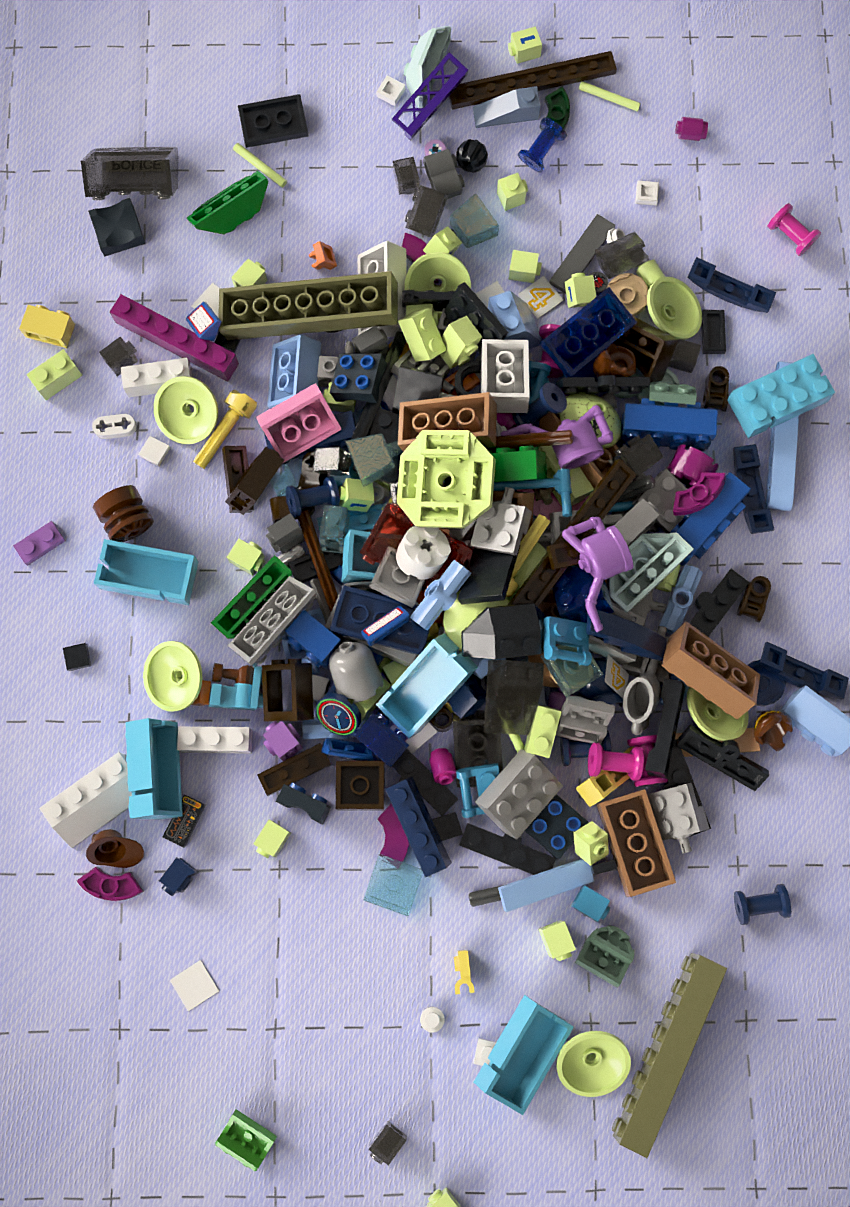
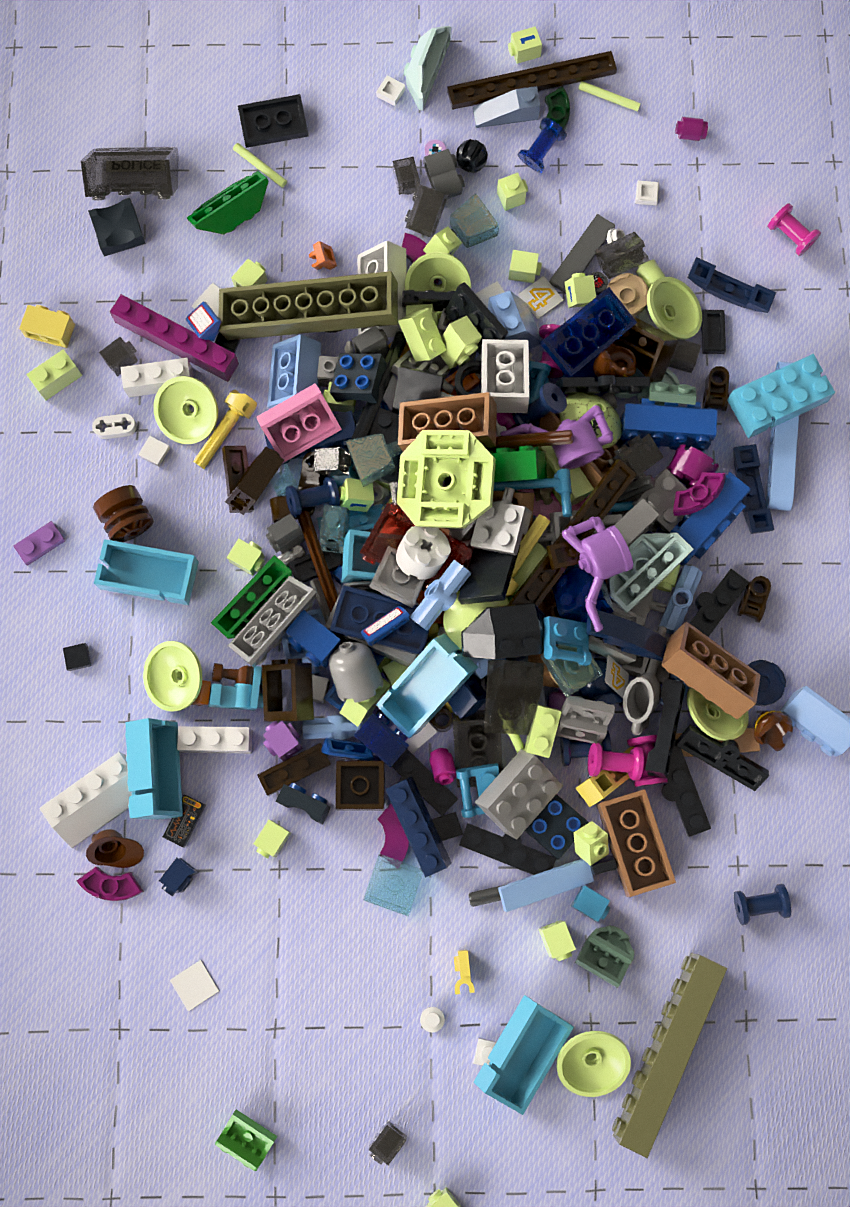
(338, 714): tile -> none
(439, 98): dark purple fence -> none
(678, 814): light grey plate -> none
(801, 674): dark blue slope -> none

